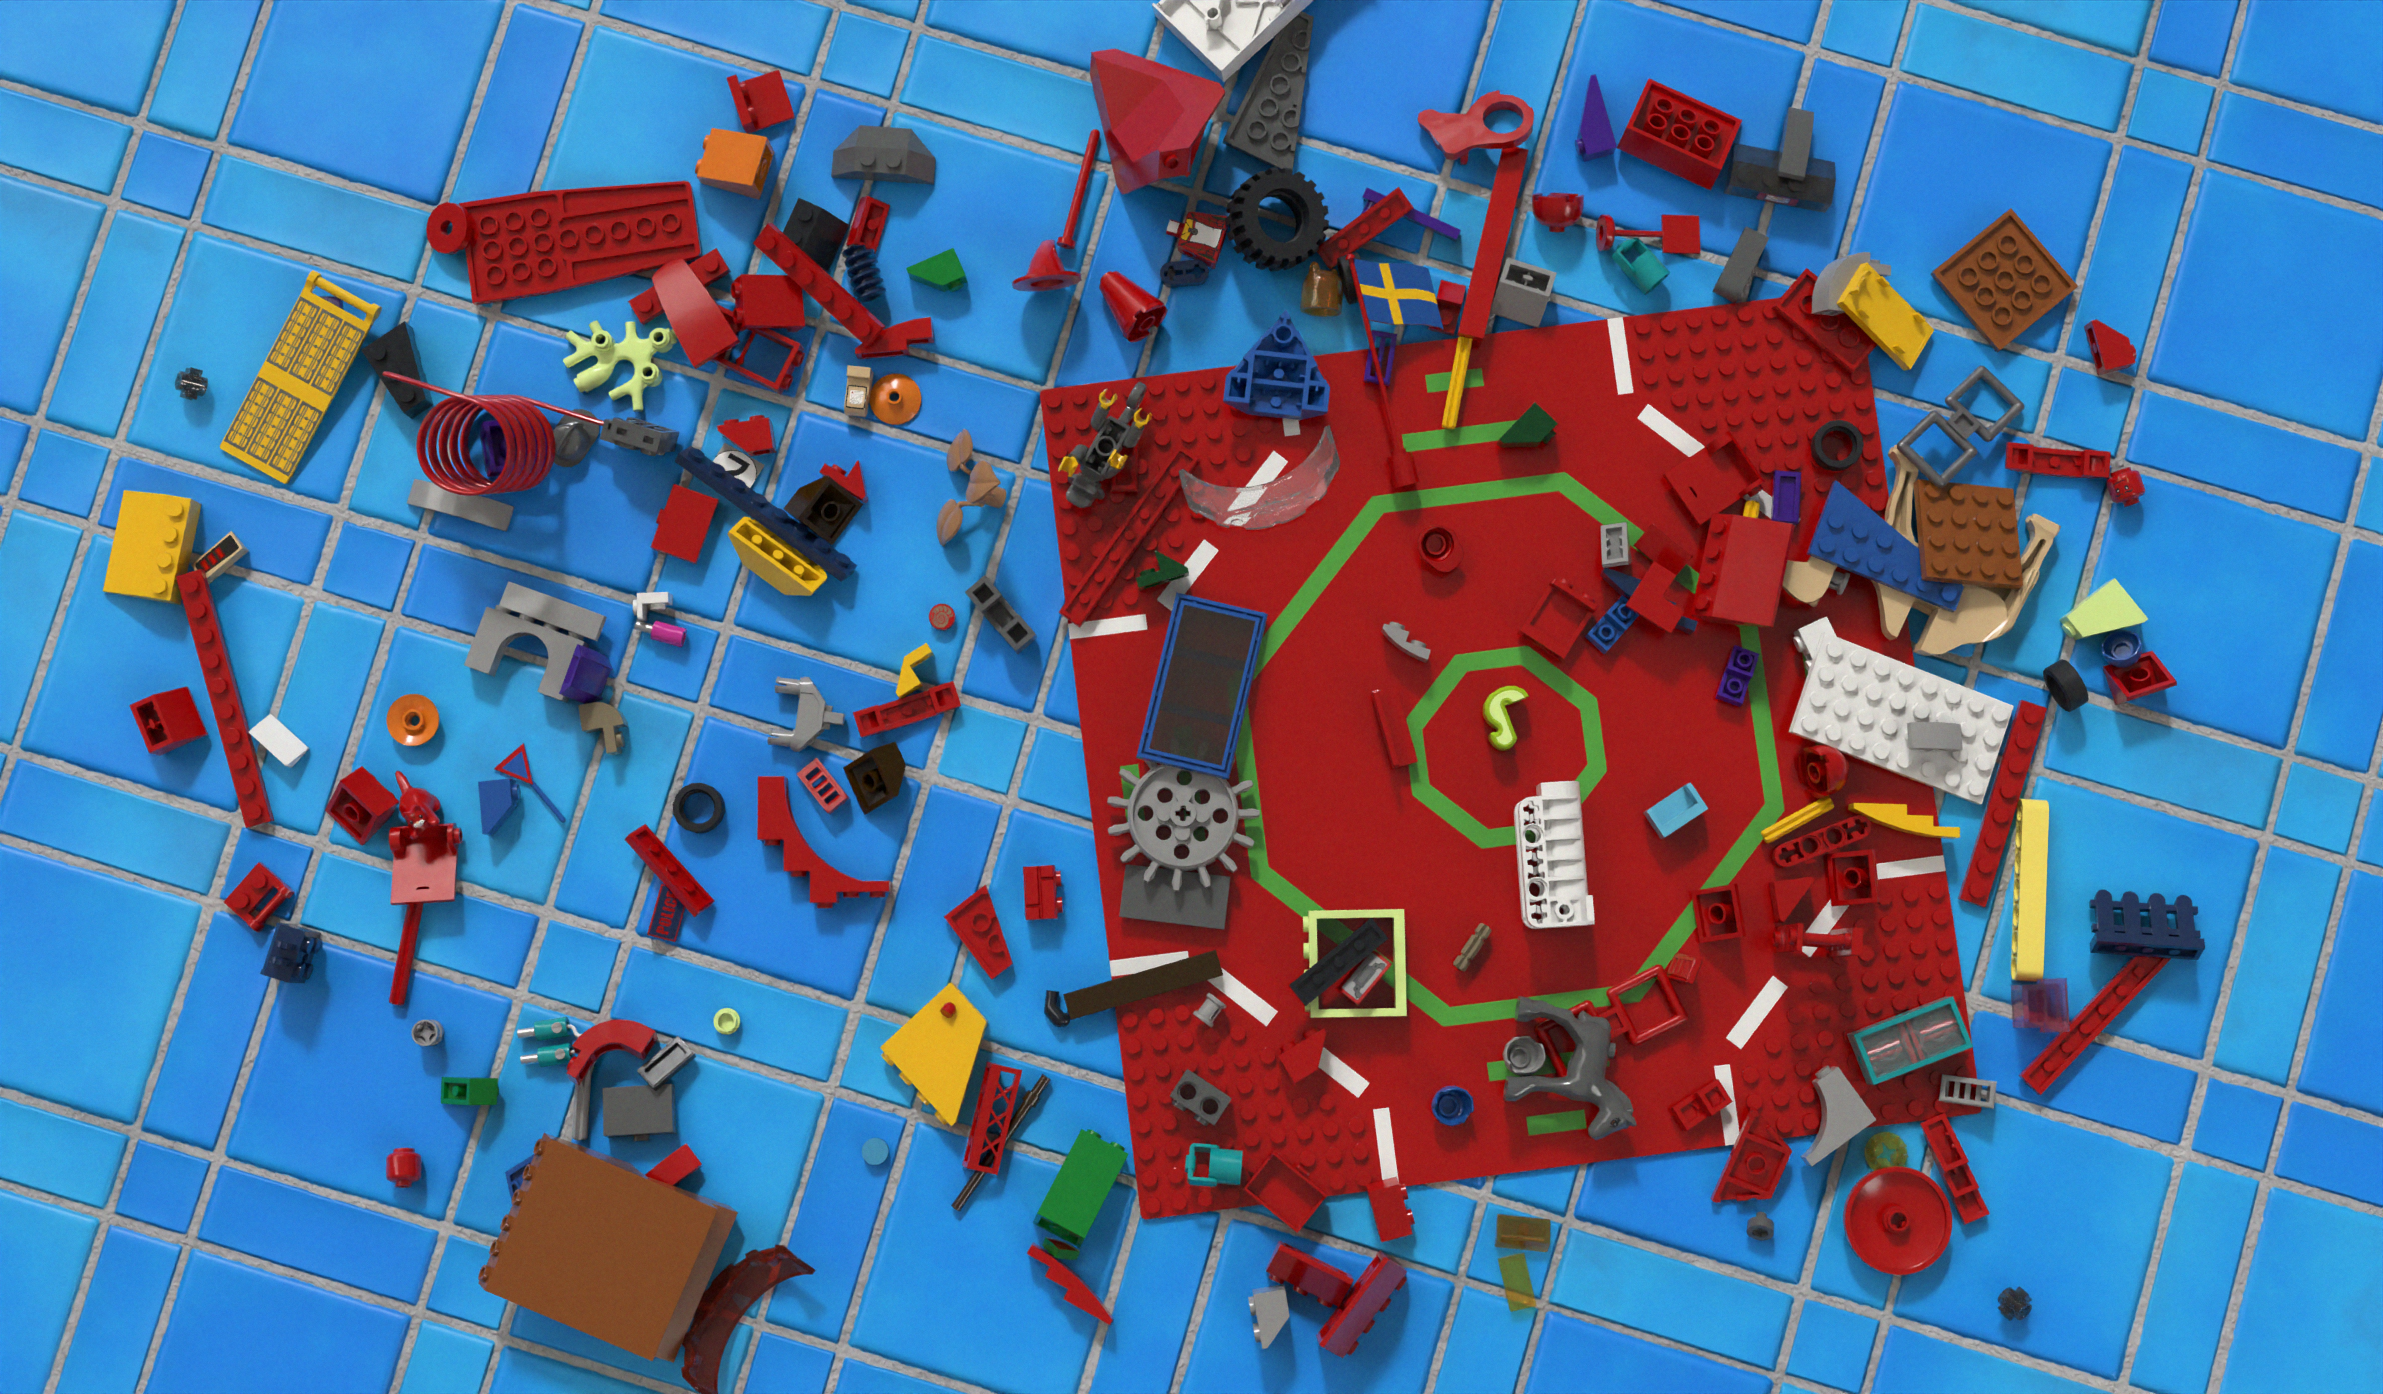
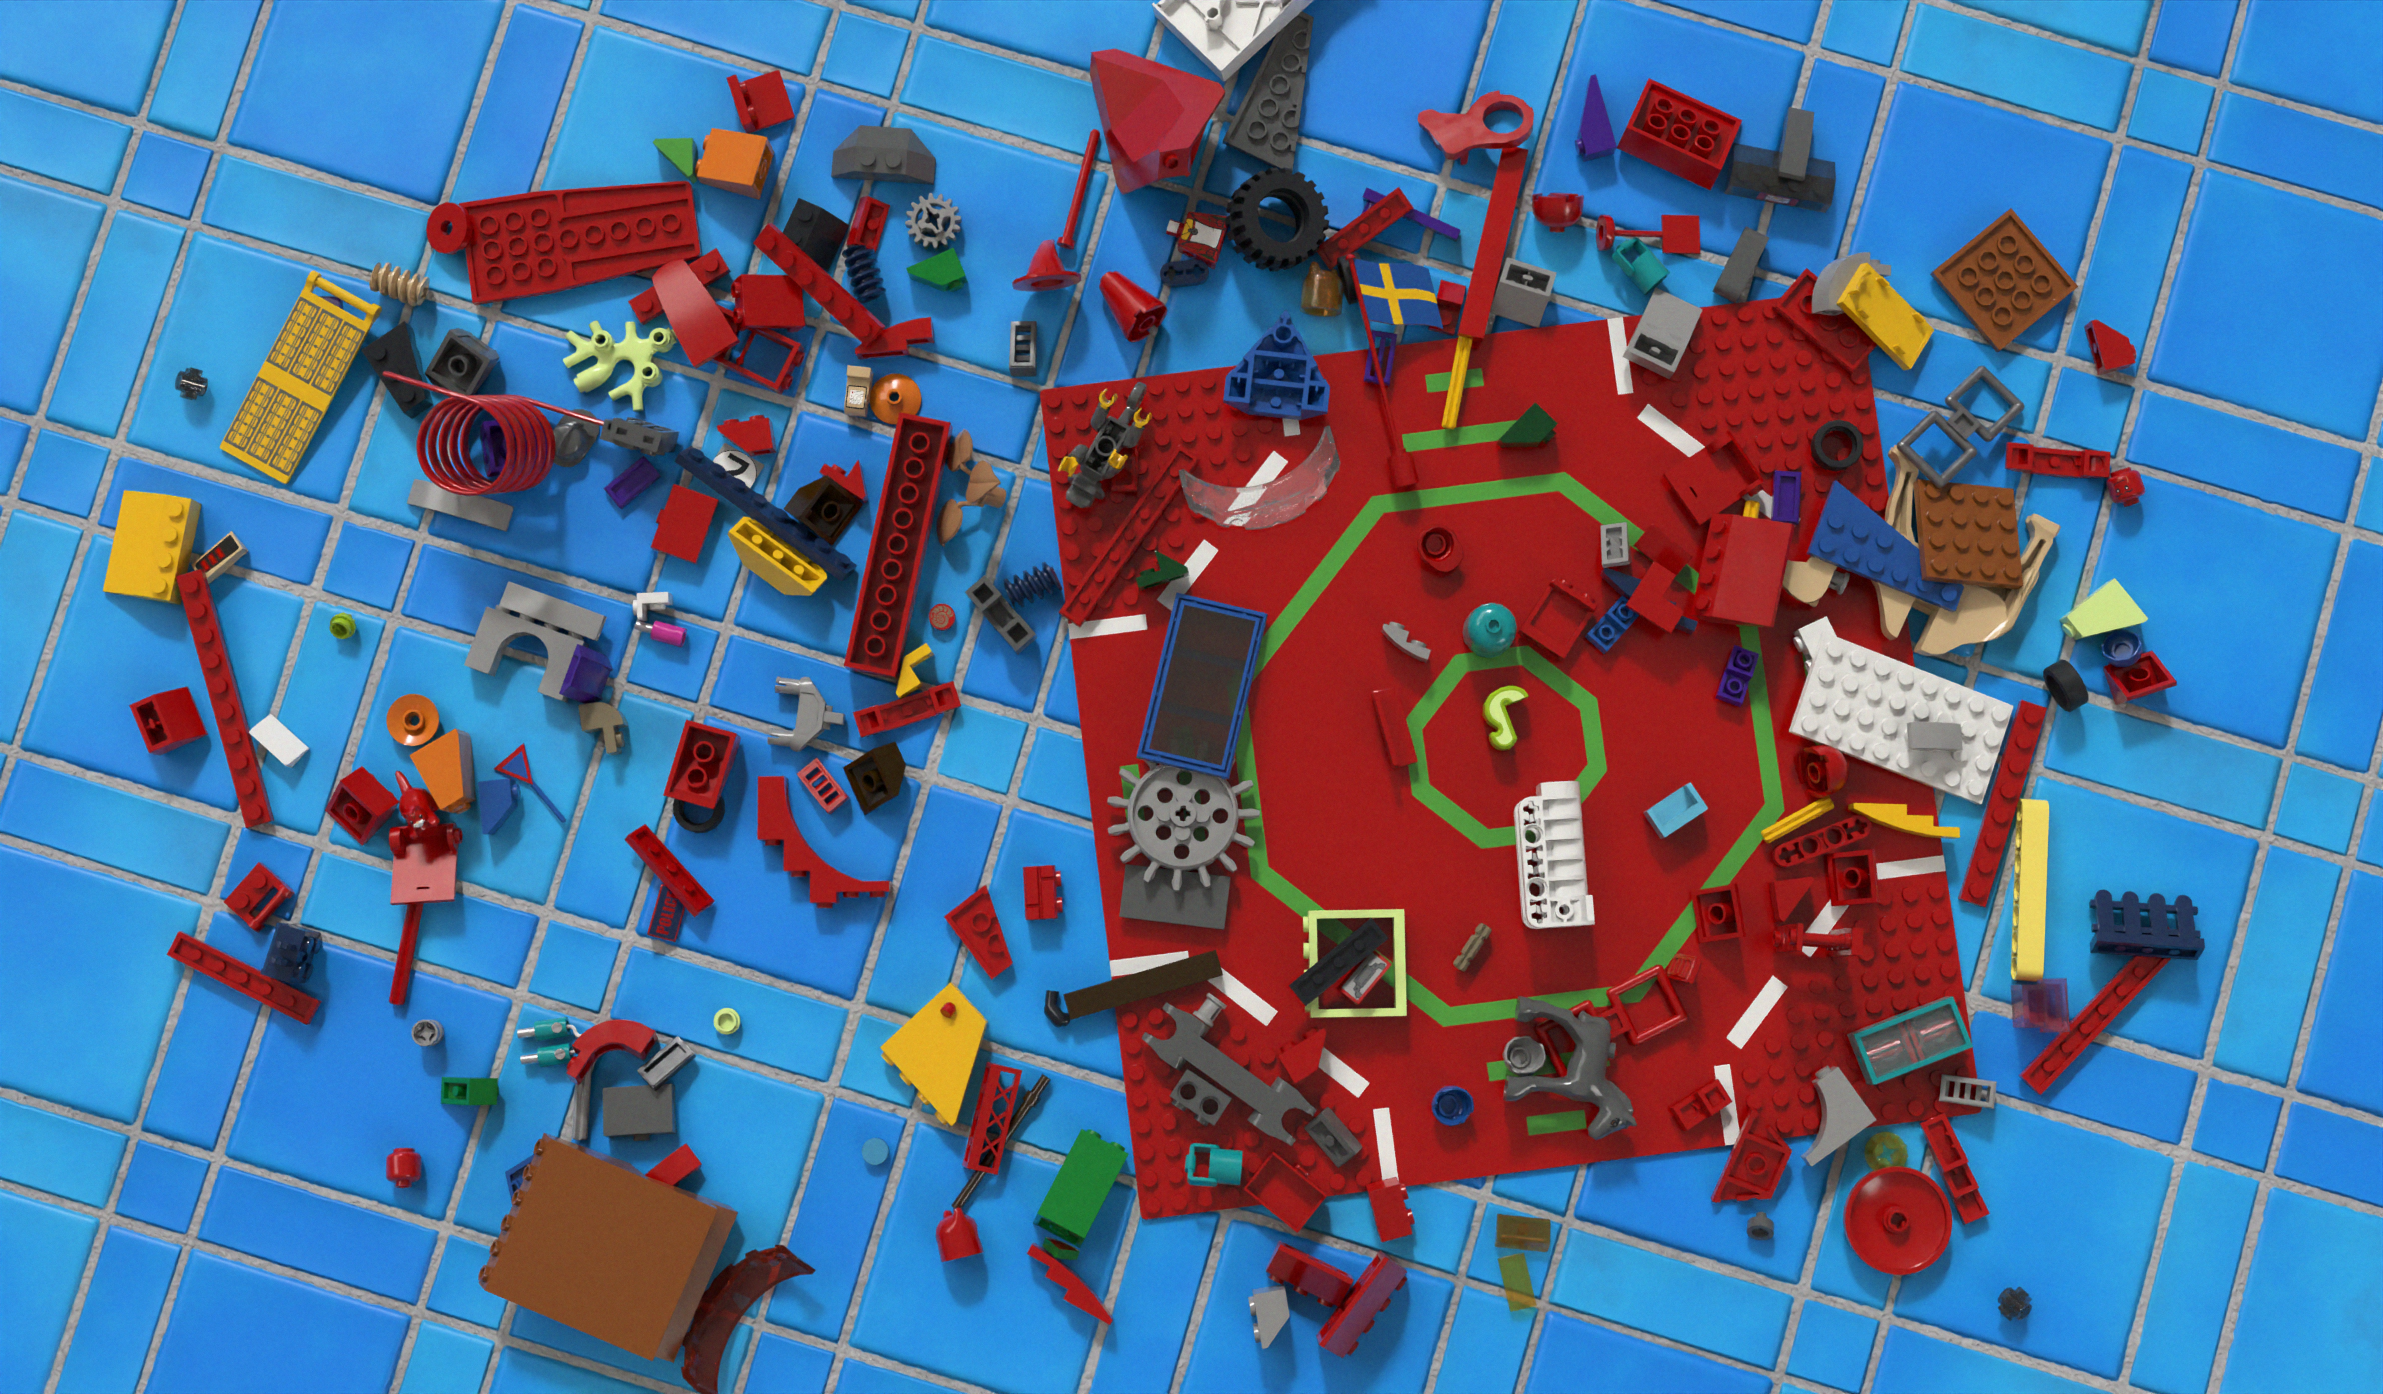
(243, 977): none -> red plate
(342, 625): none -> lime plate
(399, 285): none -> tan piece
(448, 770): none -> orange slope
(461, 363): none -> dark grey slope
(632, 482): none -> dark purple tile
(681, 153): none -> bright green slope
(702, 764): none -> red slope
(898, 546): none -> red brick
(941, 216): none -> light grey gear
(957, 1236): none -> red piece
(1023, 364): none -> dark grey slope
(1032, 584): none -> dark blue piece
(1267, 1101): none -> dark grey piece
(1333, 1137): none -> dark grey slope
(1489, 630): none -> teal cylinder
(1662, 333): none -> light grey slope

